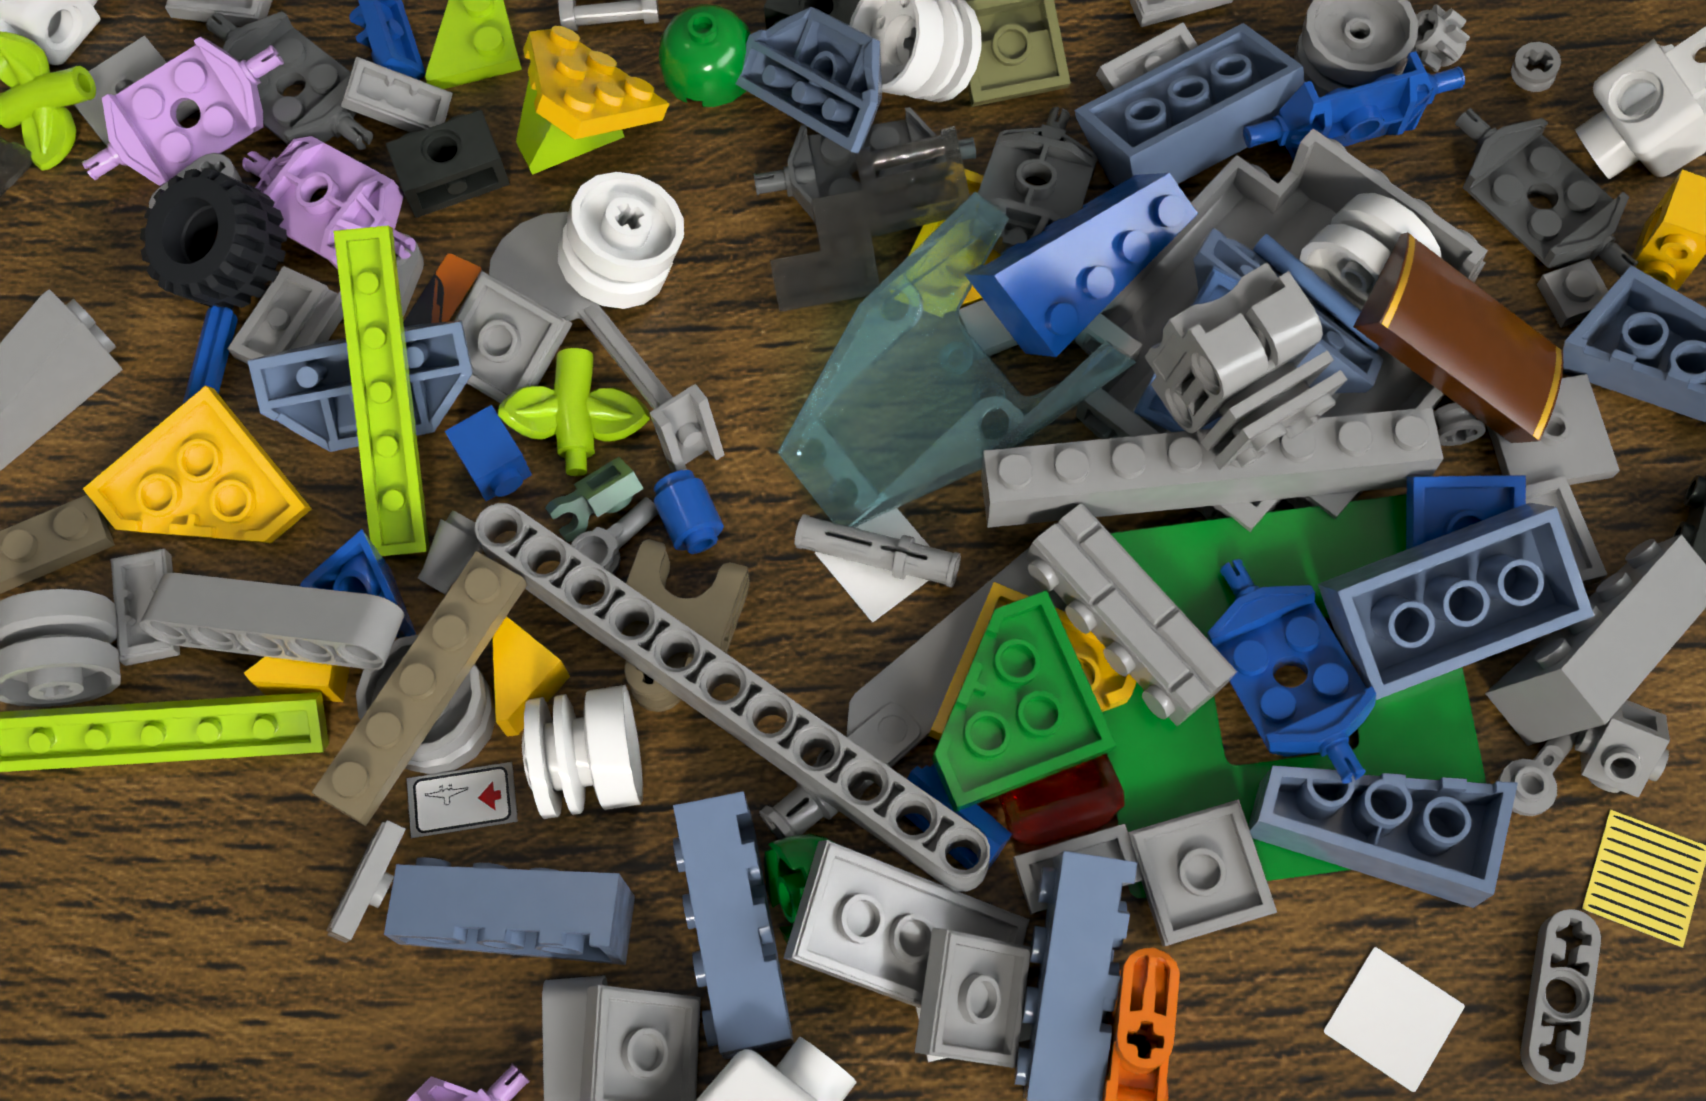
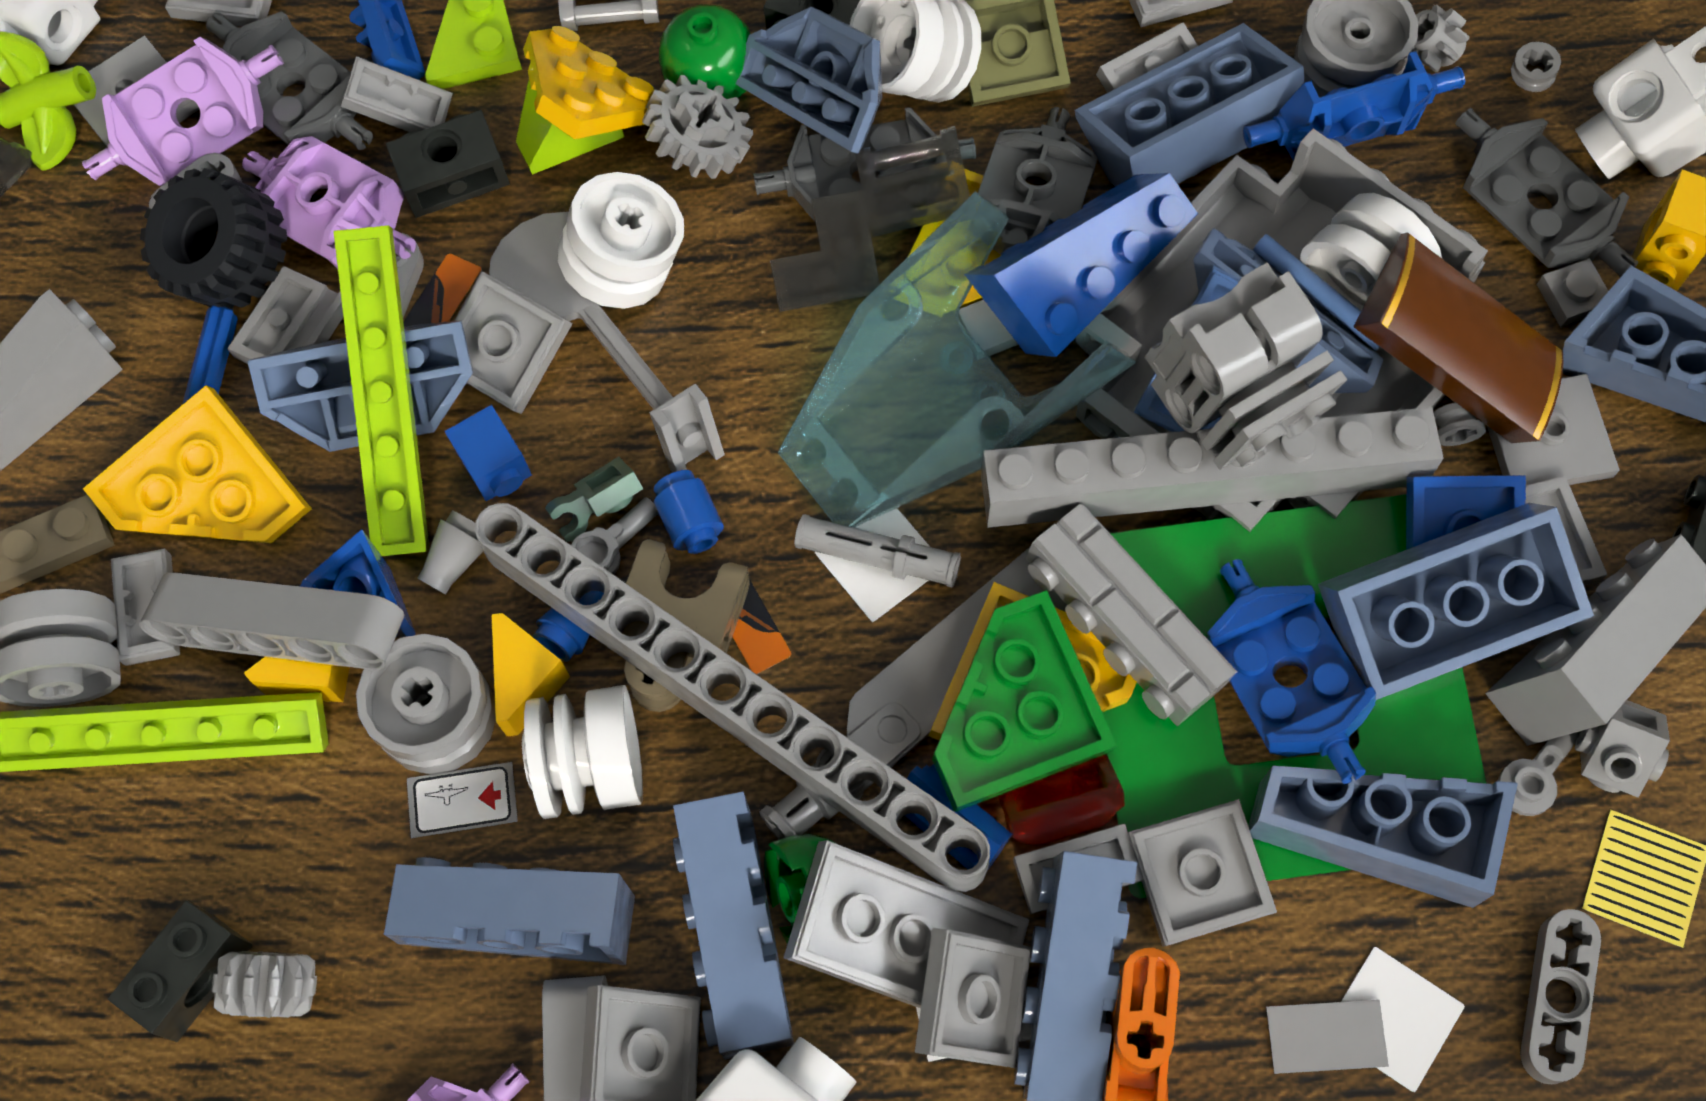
(176, 972): none -> pearl dark grey brick
(264, 984): none -> light grey gear
(368, 882): light grey plate -> none
(419, 689): dark tan plate -> none
(562, 635): none -> blue cone
(574, 411): lime plant -> none
(674, 119): none -> light grey gear
(758, 635): none -> orange sticker
(1327, 1036): none -> light grey sticker

